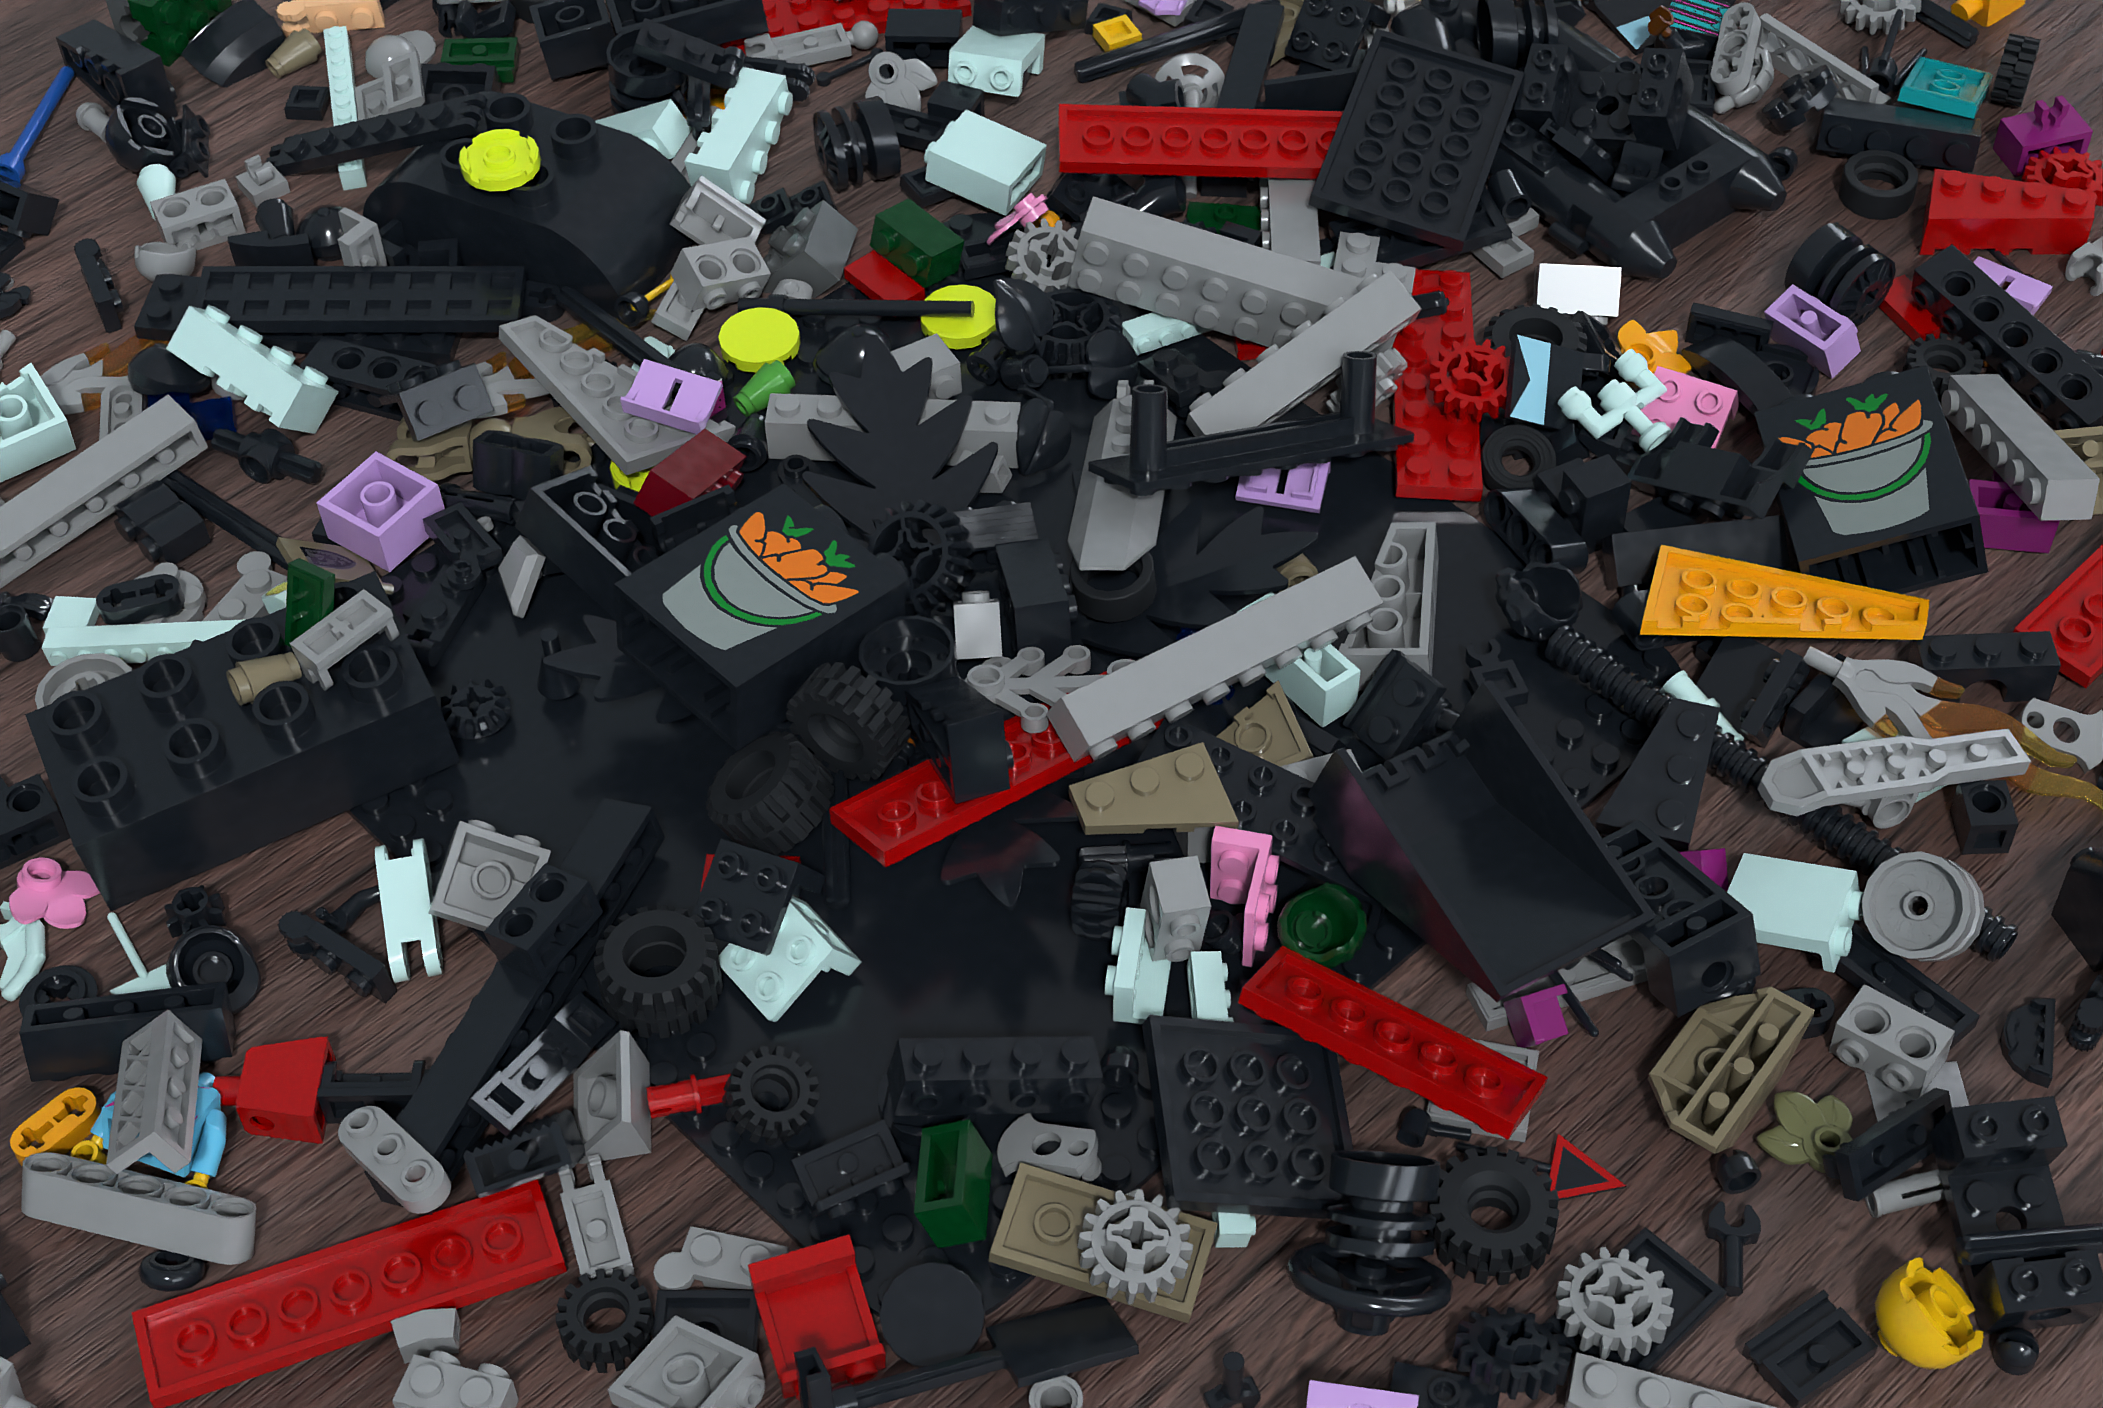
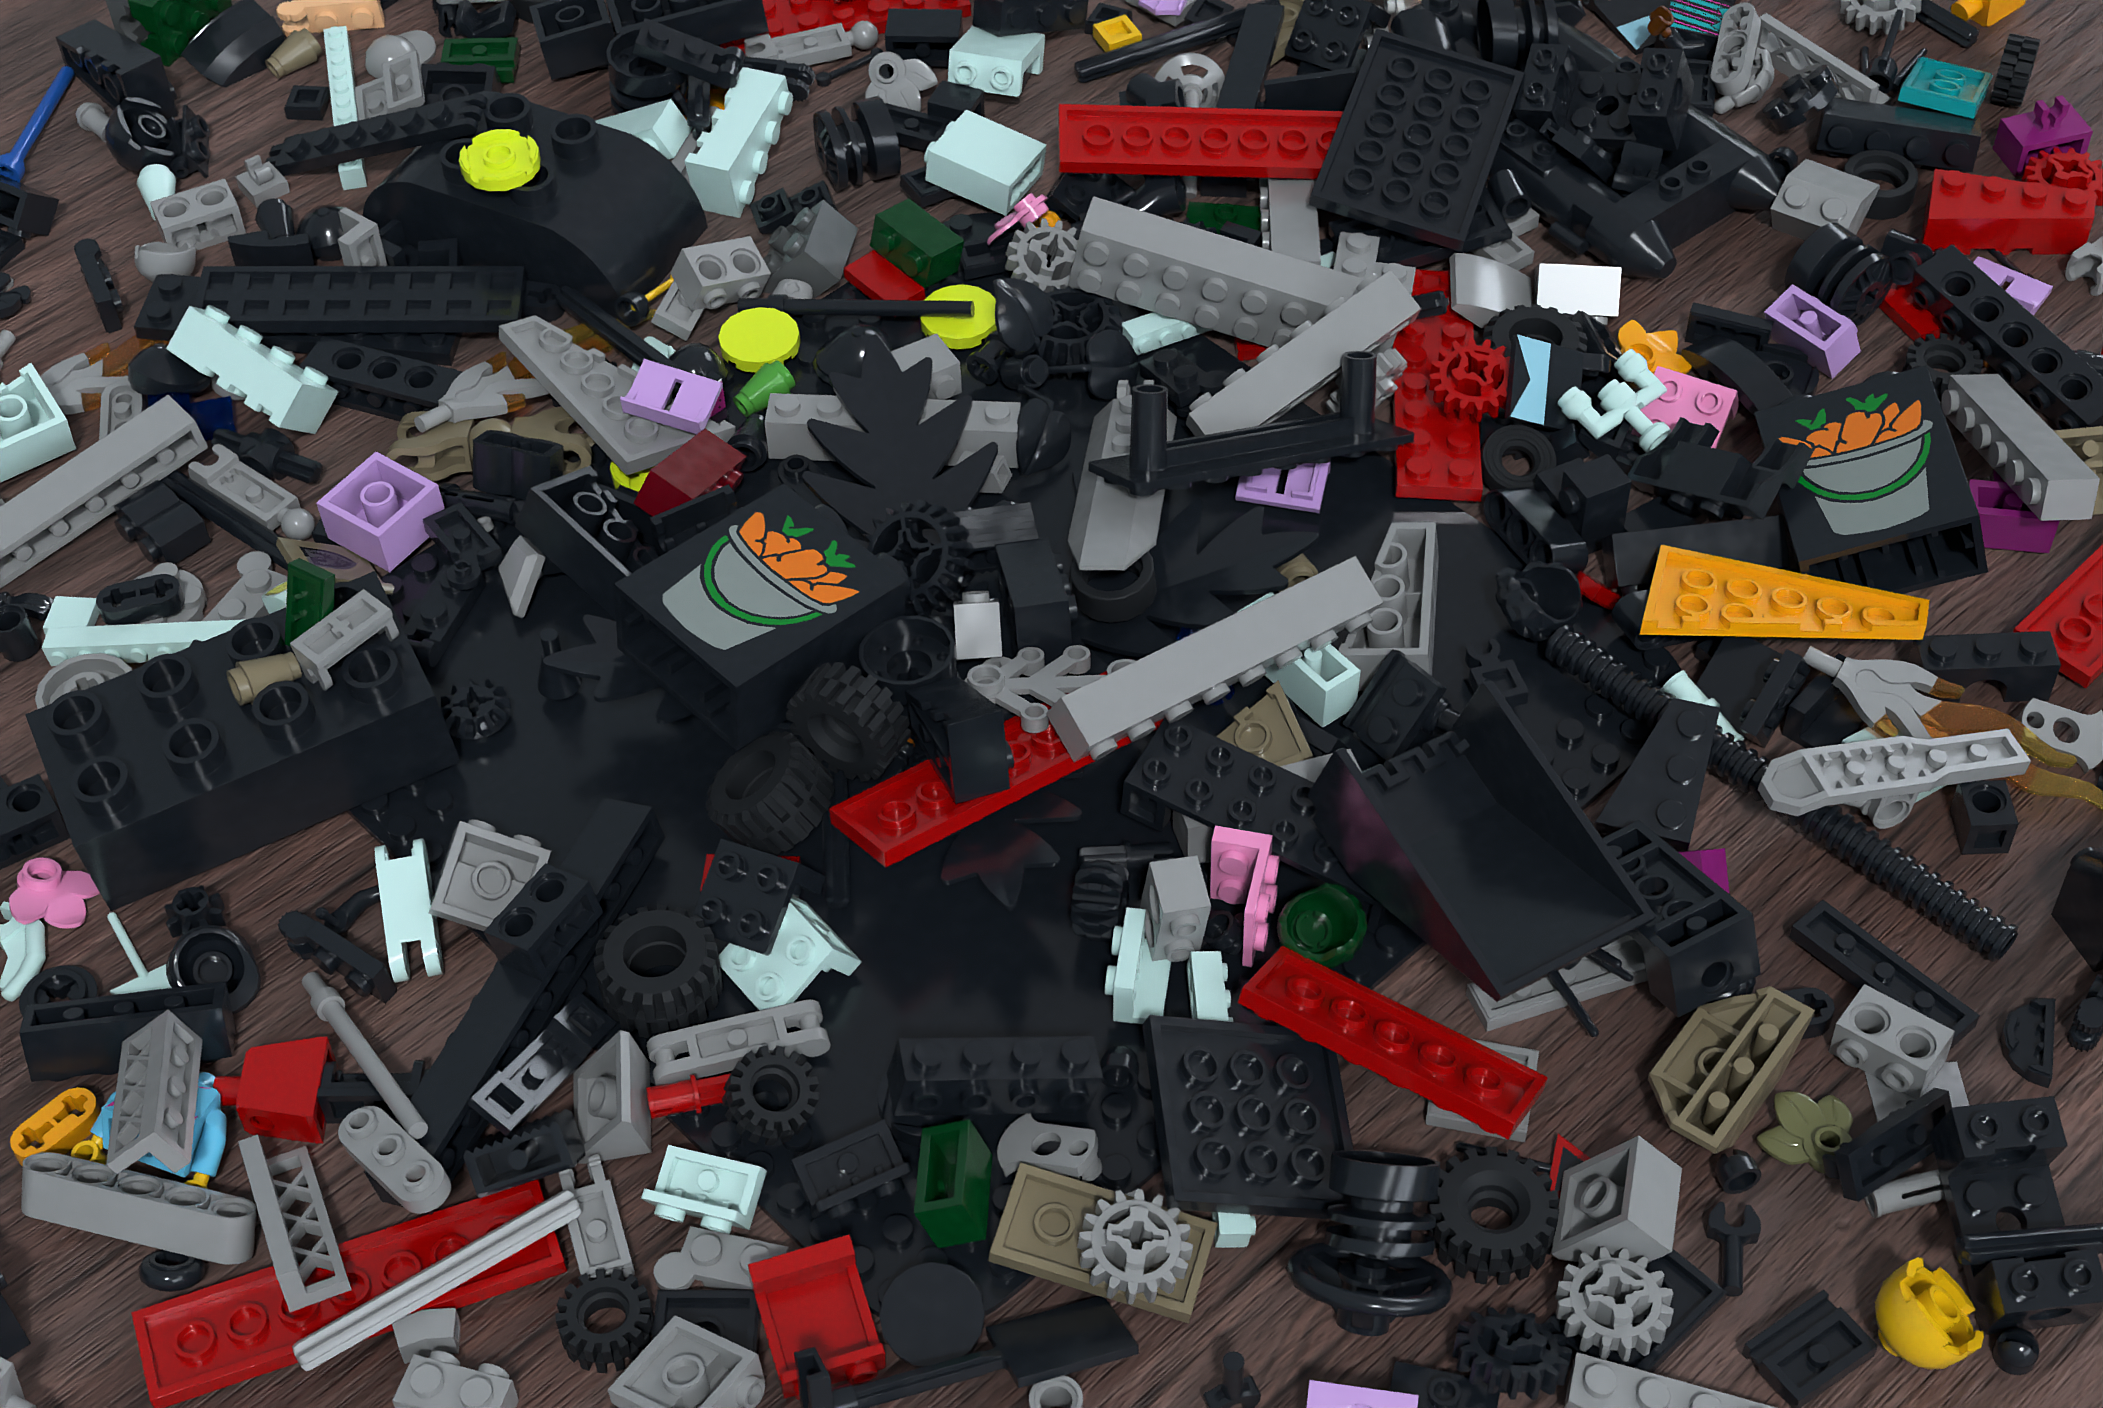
(253, 494): none -> light grey plate
(276, 1223): none -> light grey fence
(331, 1008): none -> light grey bar
(435, 1280): none -> light grey axle
(440, 401): black bracket -> none
(706, 1188): none -> light aqua bracket
(714, 216): light grey hinge -> none
(722, 1043): none -> light grey plate
(1162, 792): dark tan wing -> none
(1418, 1125): black hand -> none
(1486, 287): none -> light grey slope
(1536, 1016): magenta panel -> none
(1597, 591): none -> red tile
(1619, 1203): none -> light grey slope
(1800, 904): light aqua panel -> none
(1821, 196): none -> light grey slope
(1906, 254): none -> black bar
(1918, 878): light grey wheel -> none

